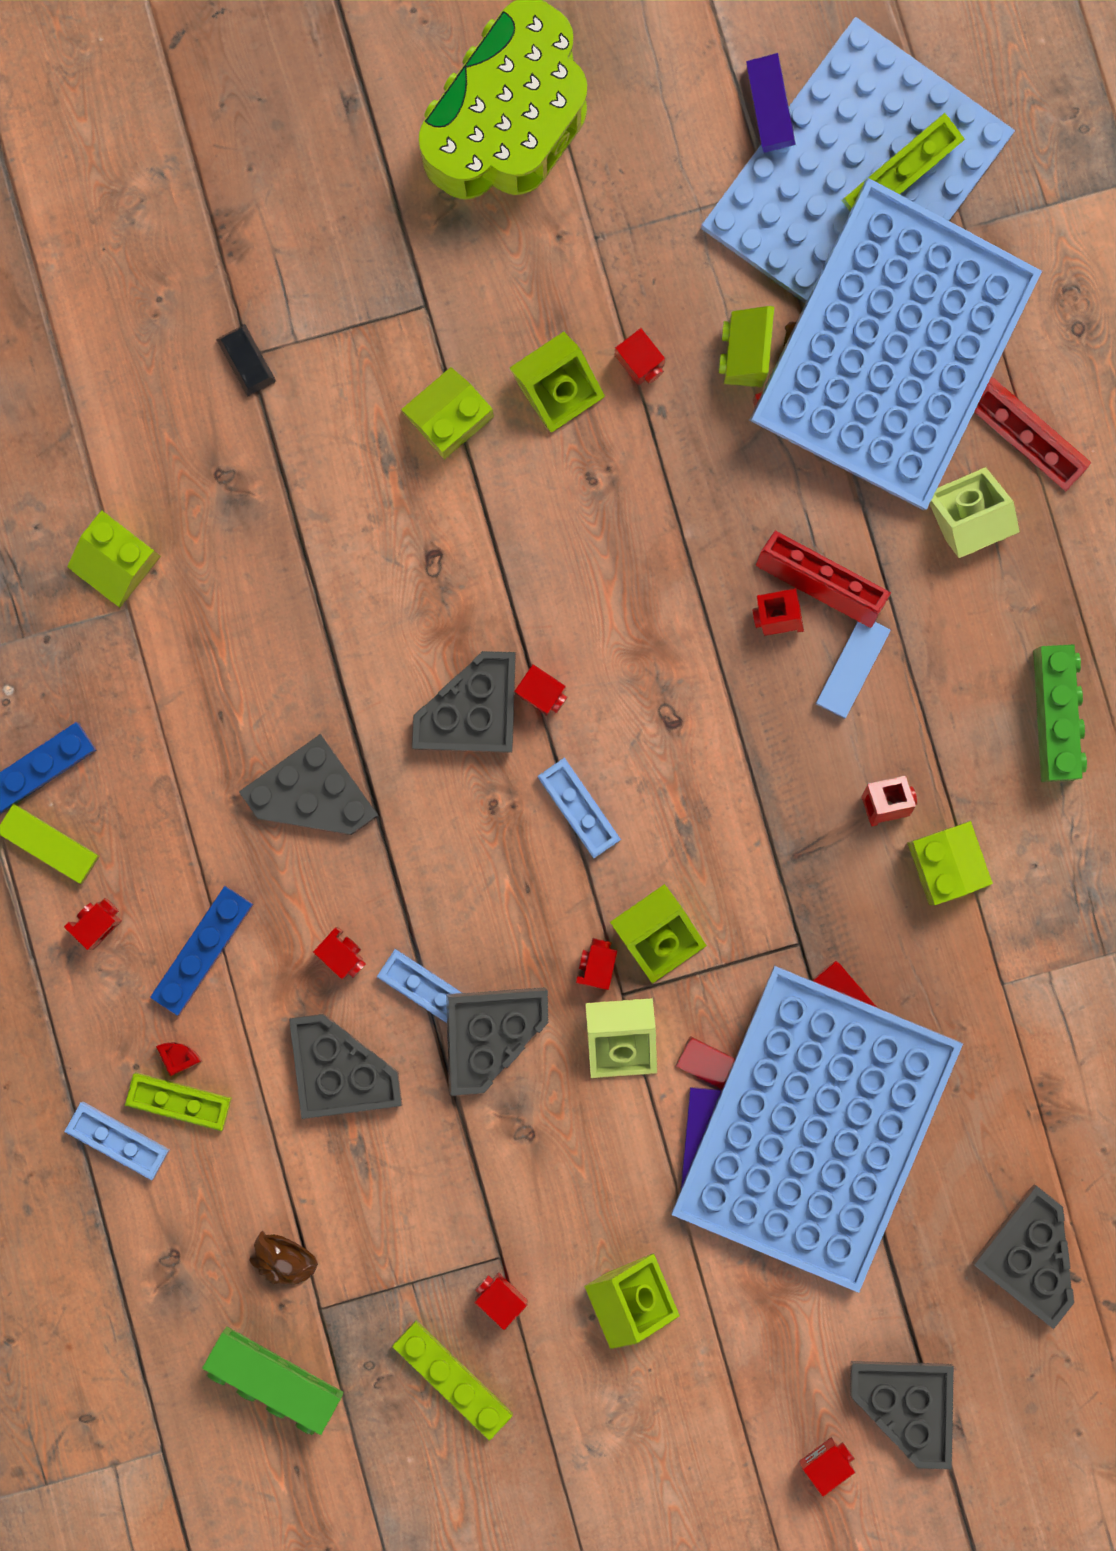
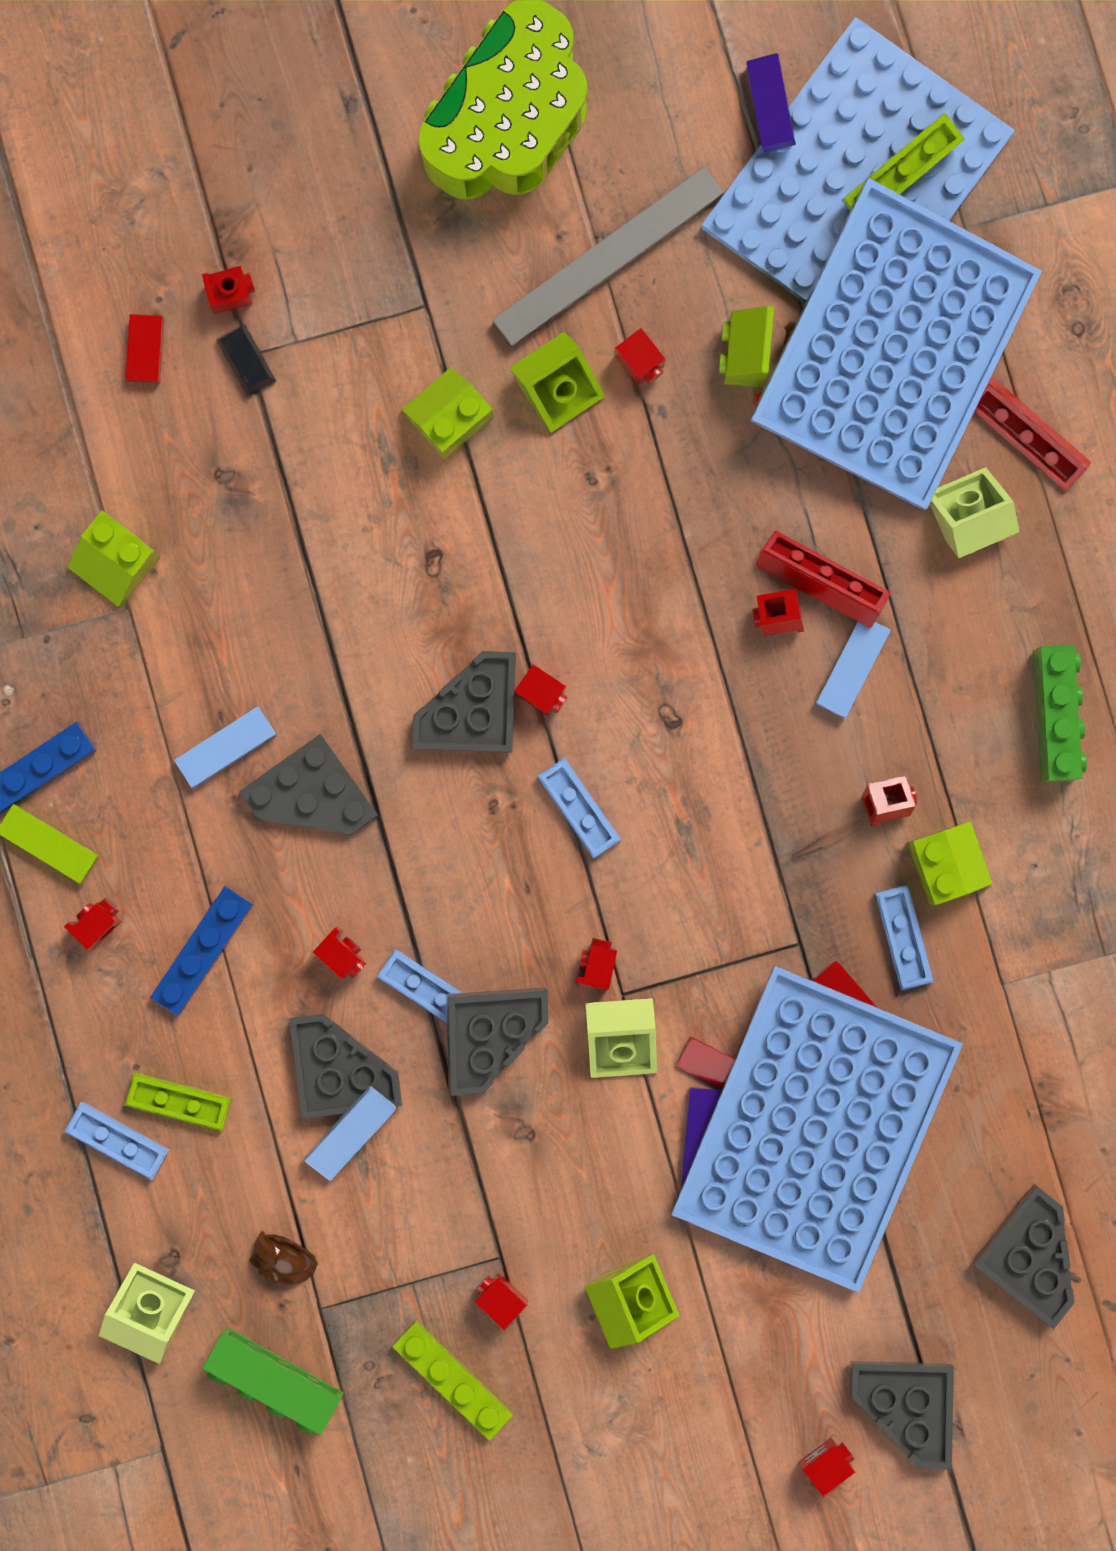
(144, 348): none -> red tile
(146, 1313): none -> yellowish green slope
(177, 1056): red tile -> none
(223, 300): none -> red brick
(225, 747): none -> light blue tile
(350, 1133): none -> light blue tile
(608, 257): none -> light grey tile
(658, 933): lime slope -> none
(904, 937): none -> light blue tile

